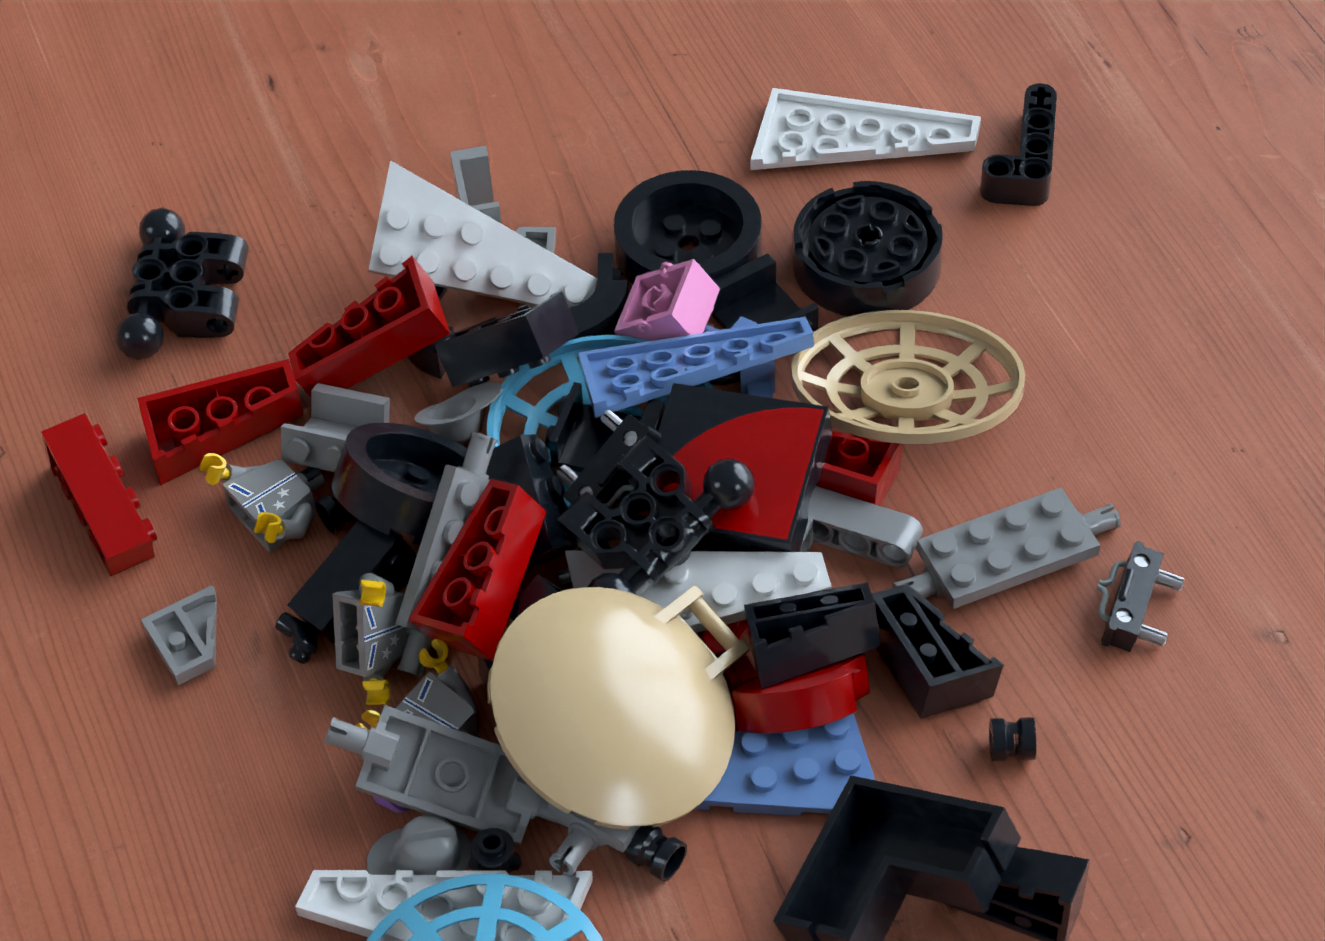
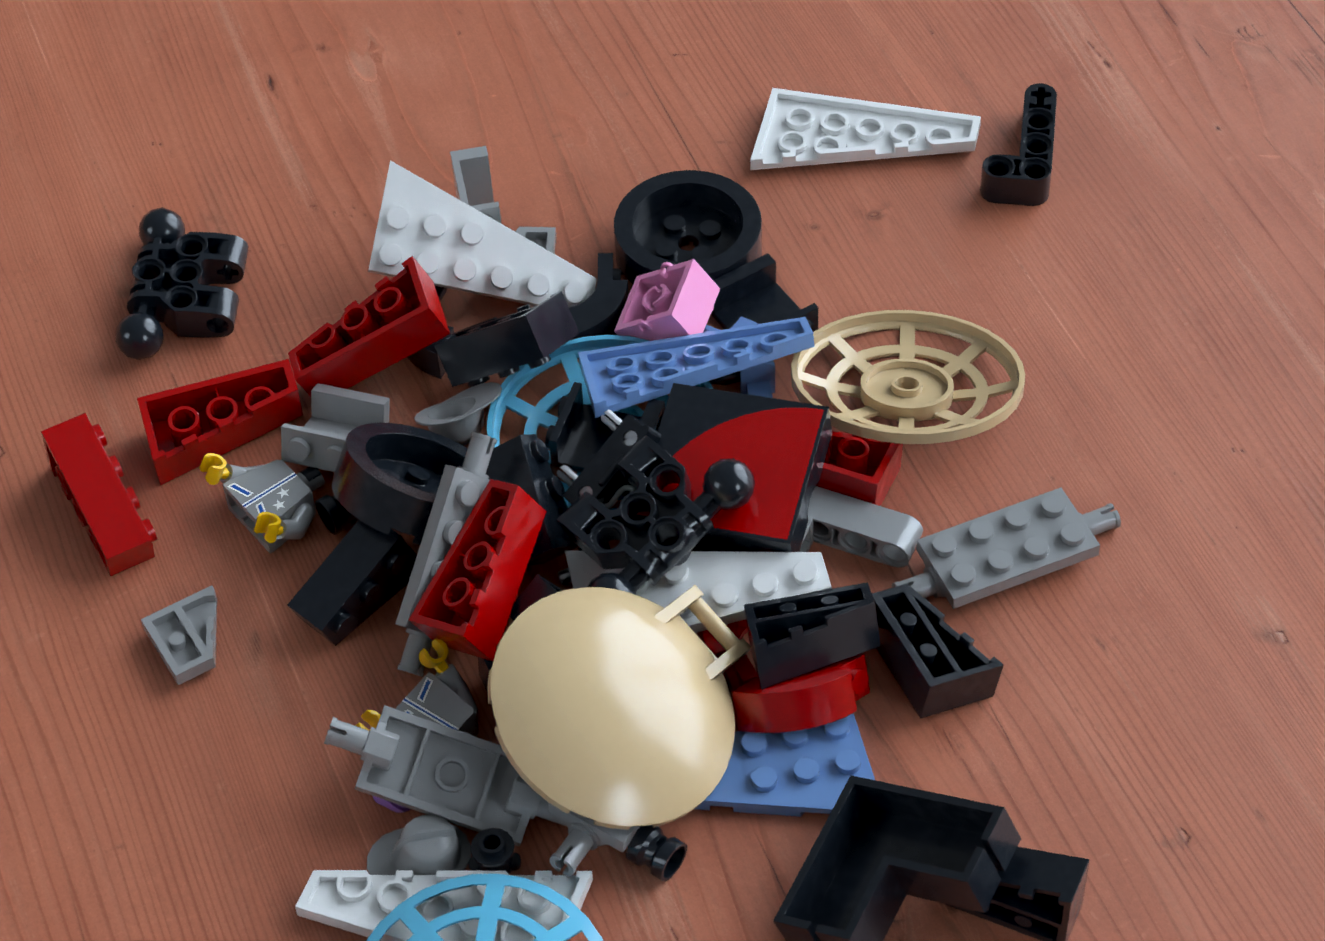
(303, 637): black arm -> none
(367, 634): light grey torso -> none
(880, 275): black brick -> none
(1002, 739): black wheel -> none
(1132, 598): piece -> none

